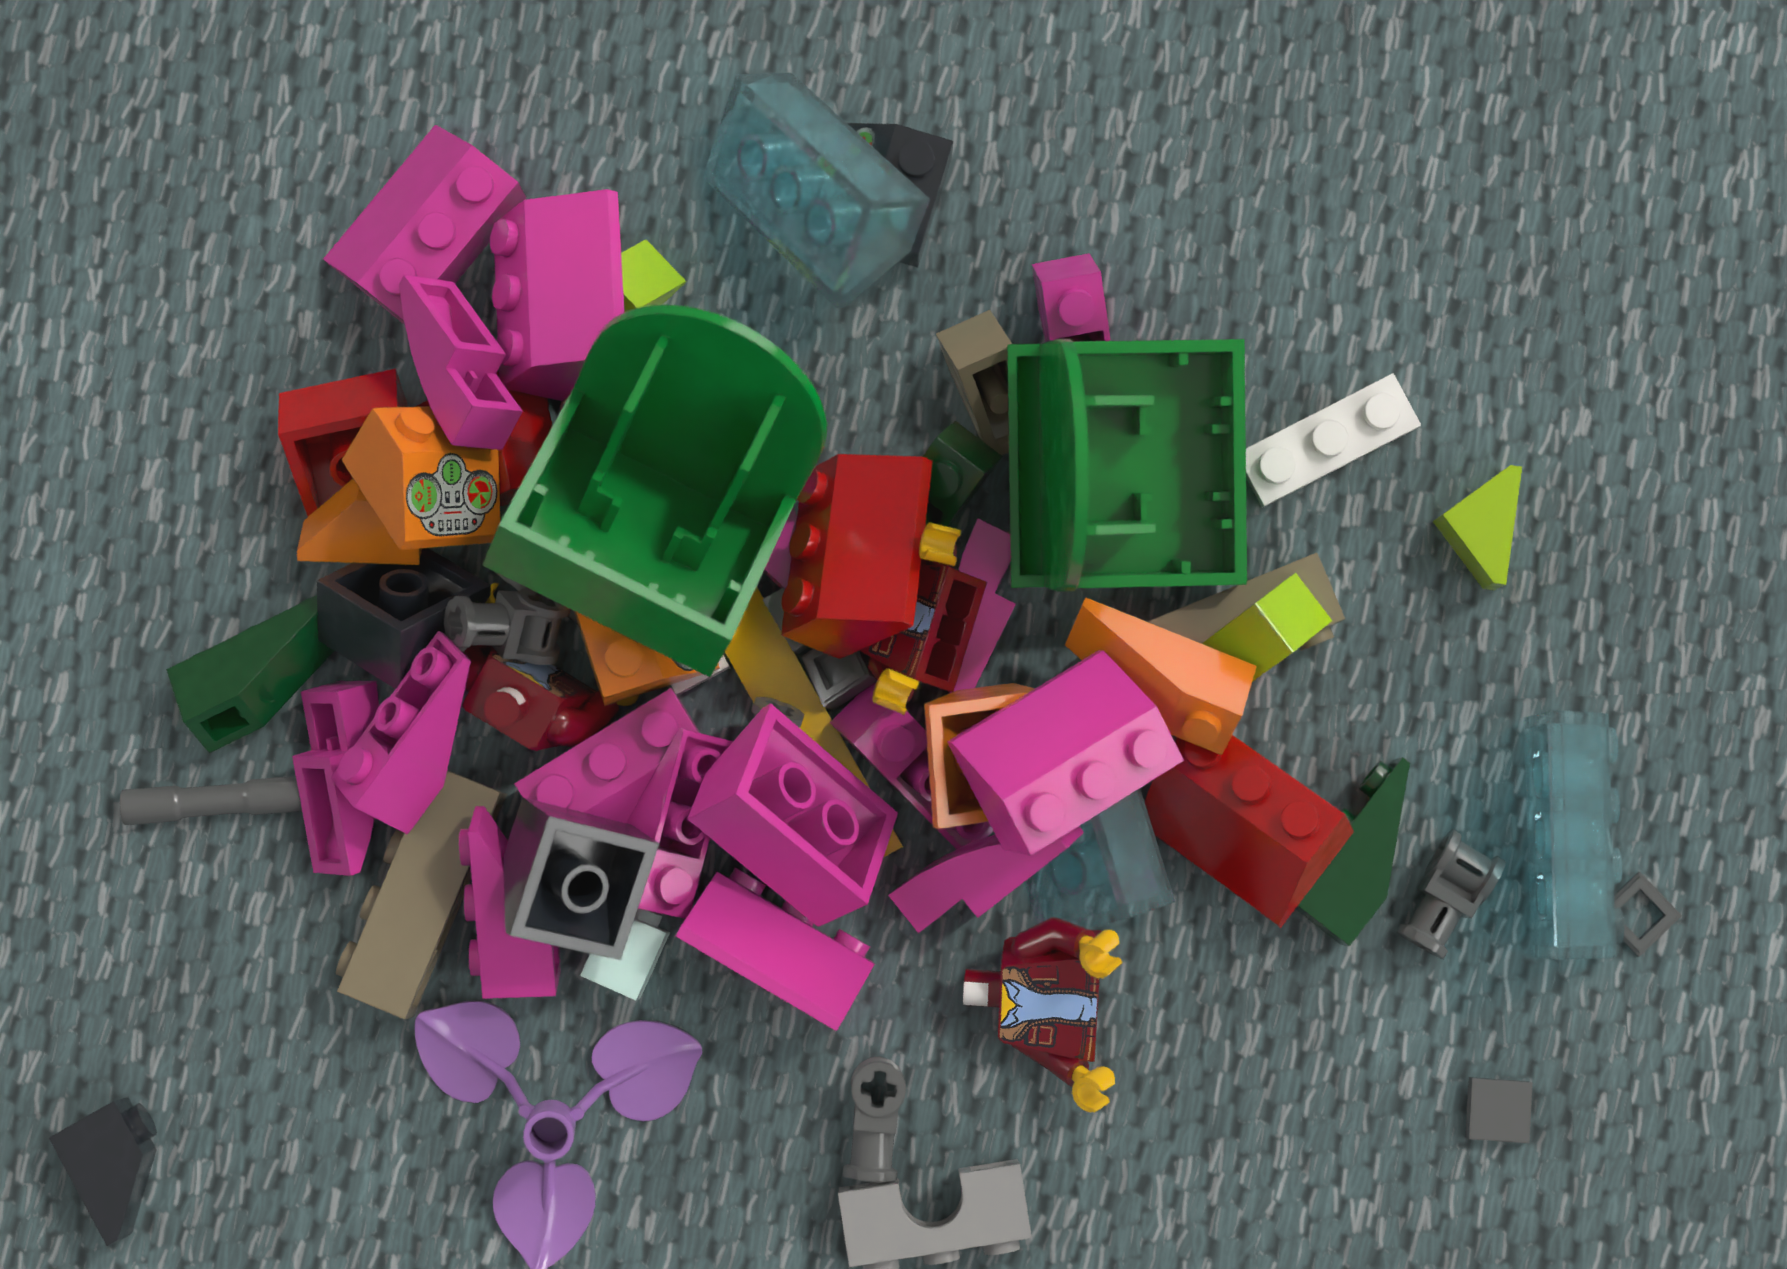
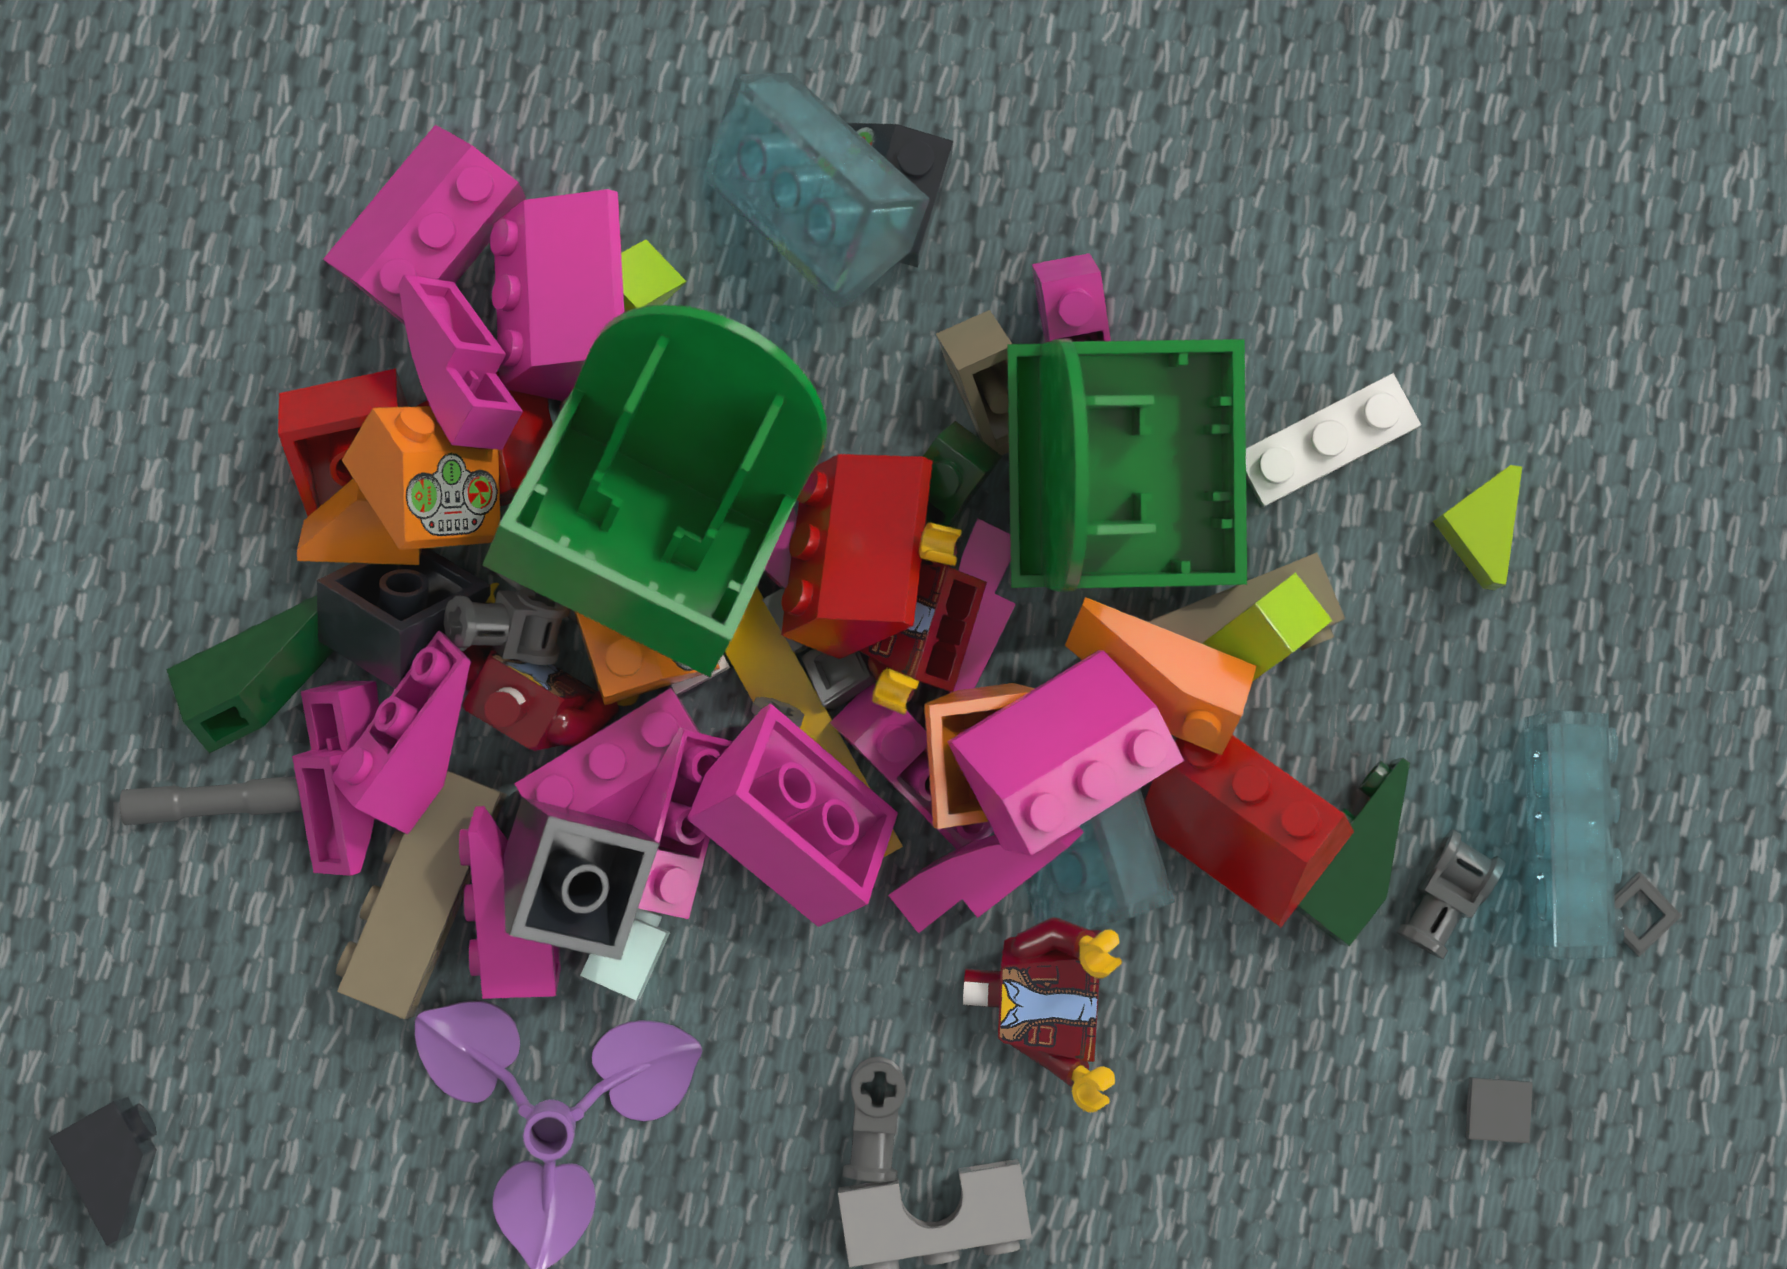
(777, 947): dark pink slope -> none

